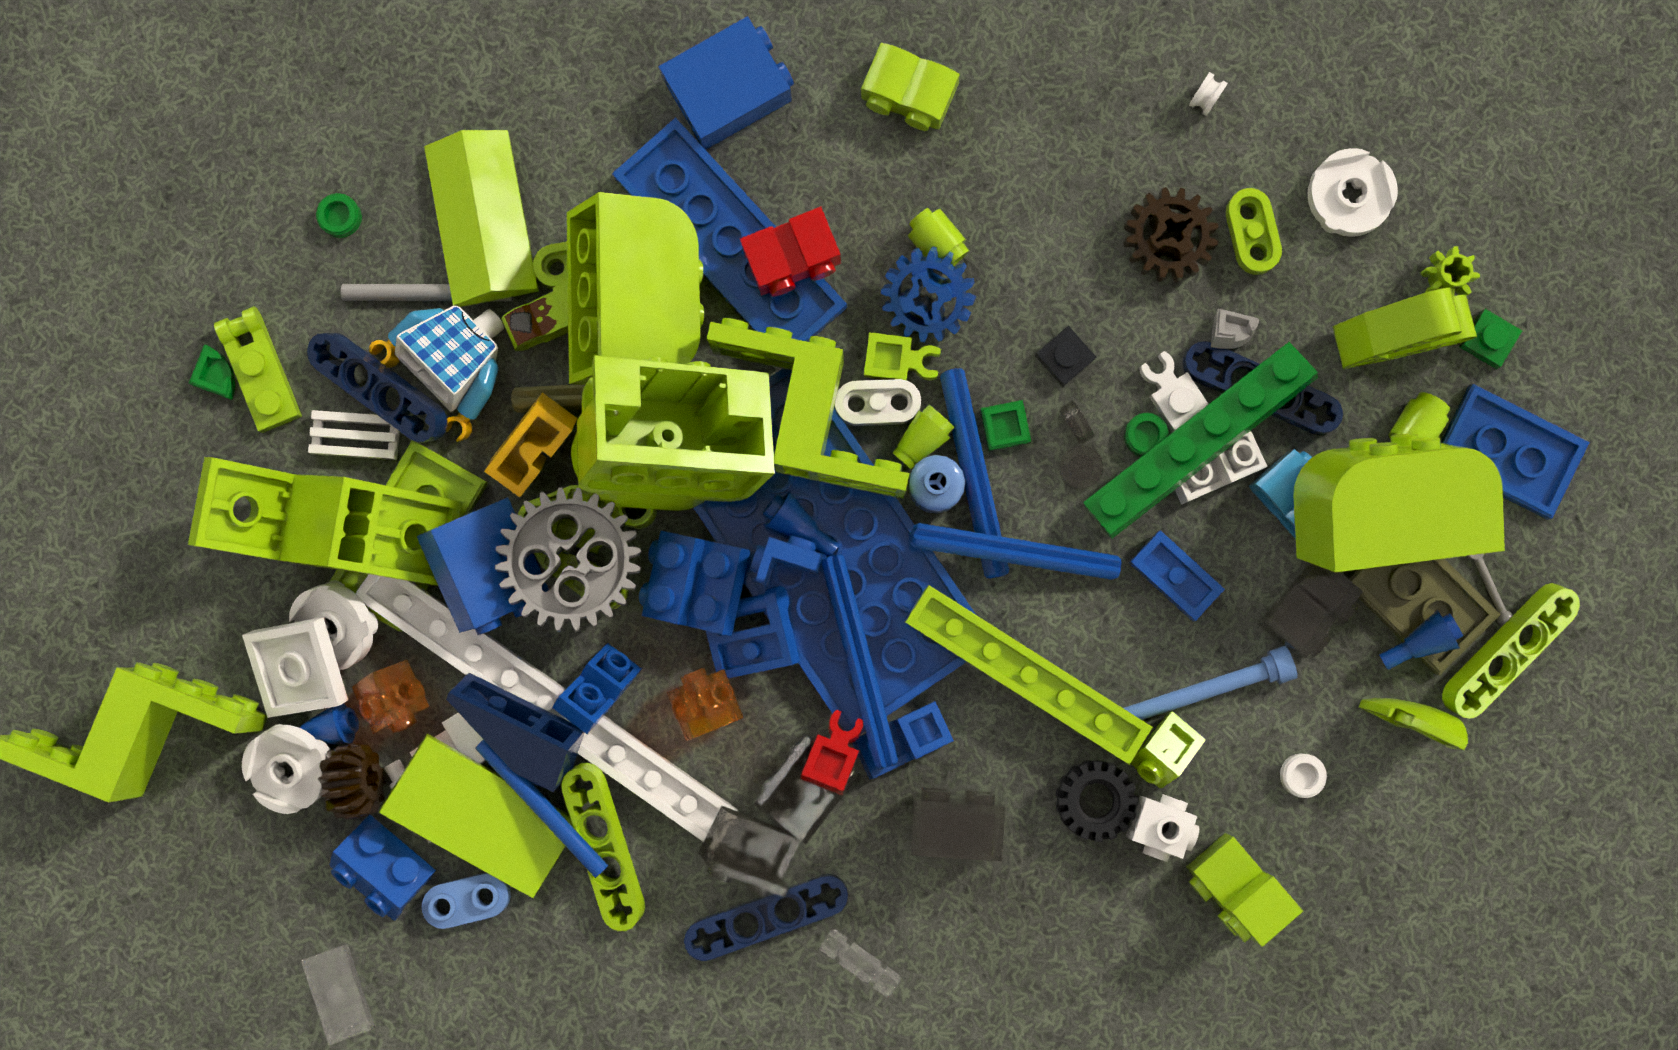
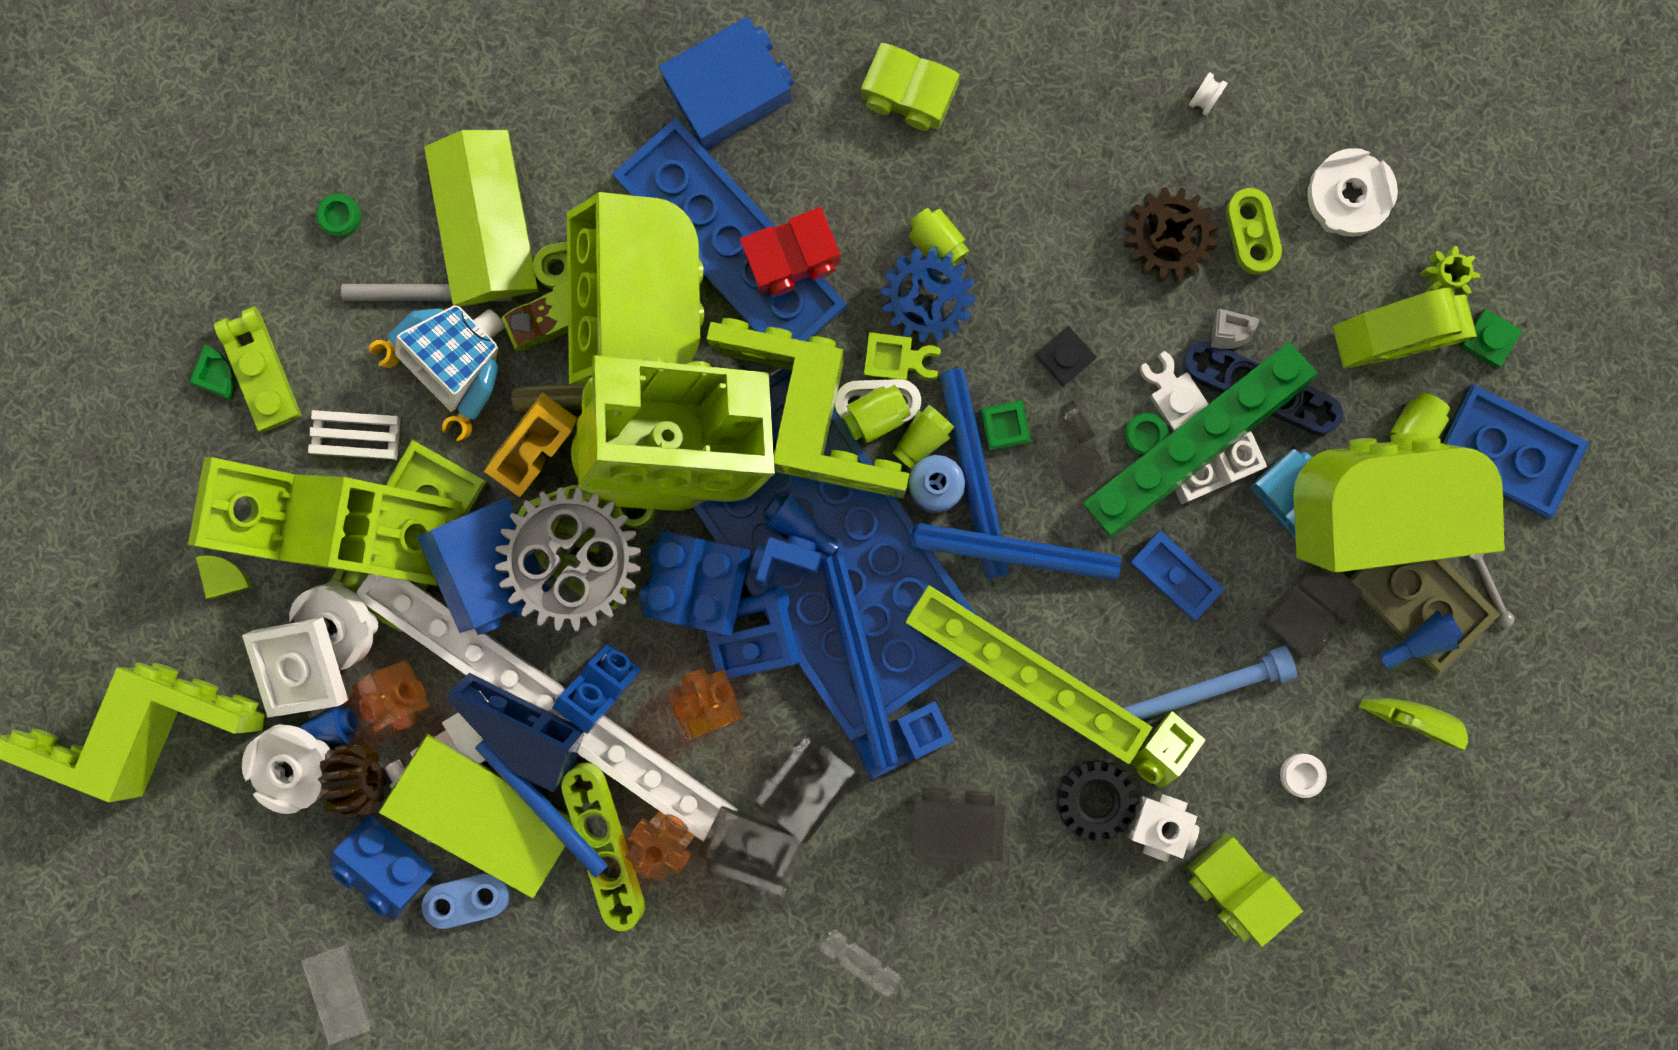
(221, 577): none -> lime tile
(378, 382): dark blue beam -> none
(672, 840): none -> clear orange brick
(768, 922): dark blue beam -> none
(832, 758): red plate -> none
(876, 414): none -> lime brick
(1506, 644): lime beam -> none

